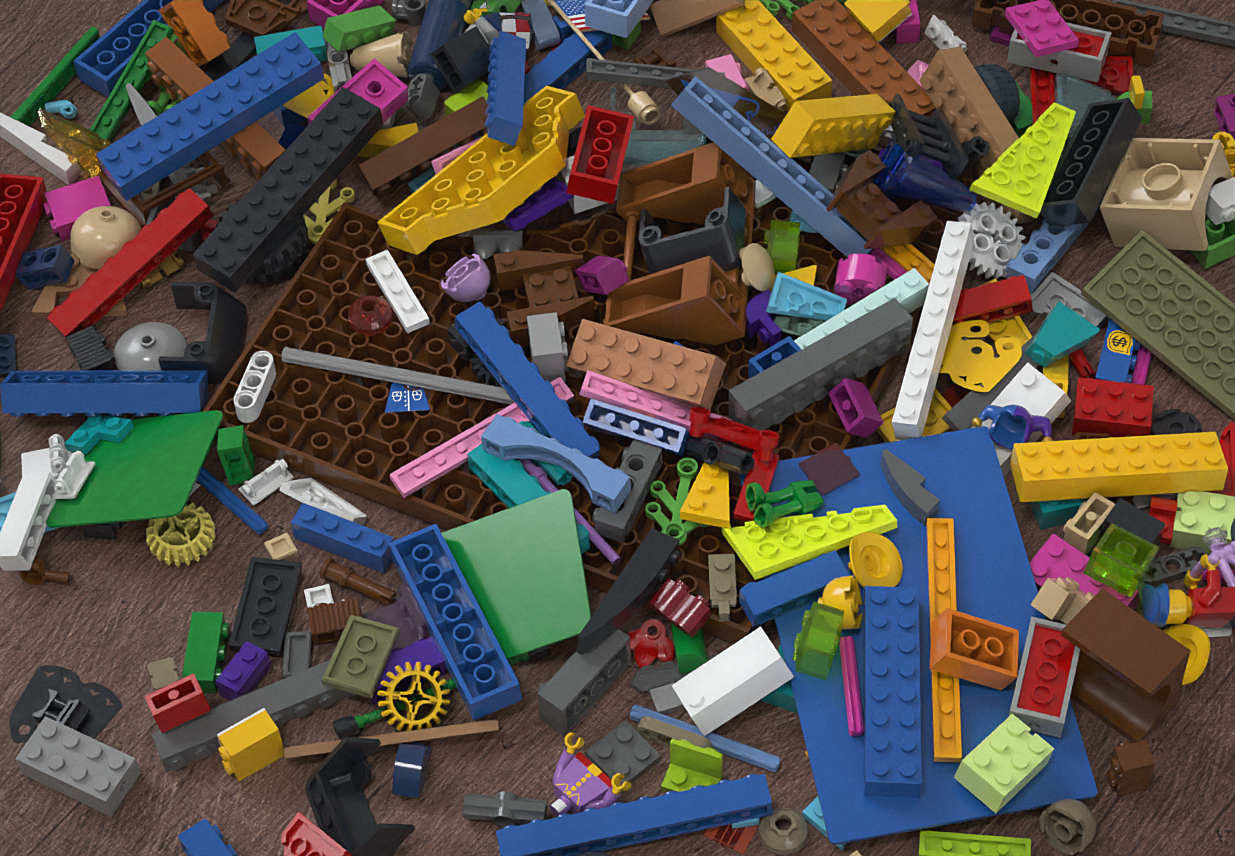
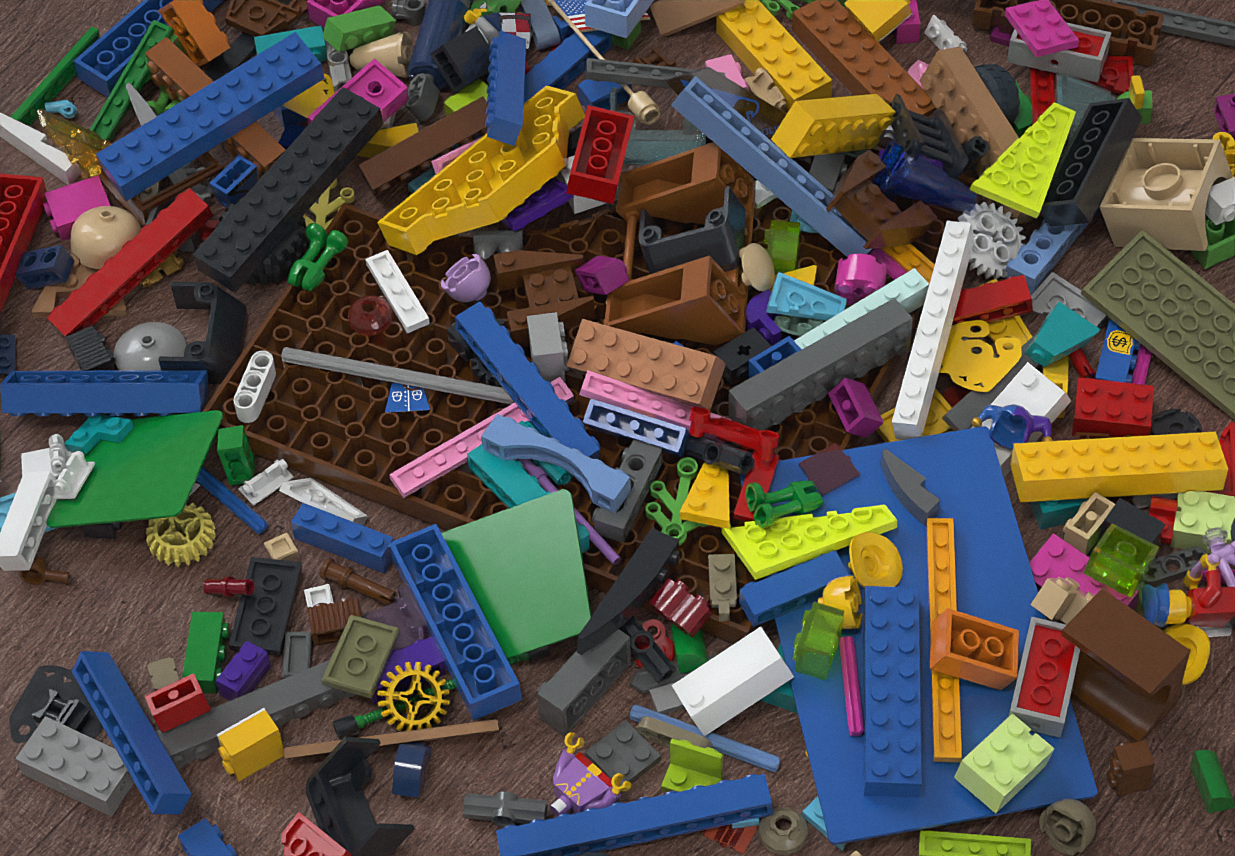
(131, 733): none -> blue brick
(228, 586): none -> dark red pin
(234, 181): none -> blue torso
(310, 273): none -> green piece
(598, 93): none -> blue brick
(652, 657): none -> black piece
(739, 352): none -> black brick
(1211, 781): none -> green brick

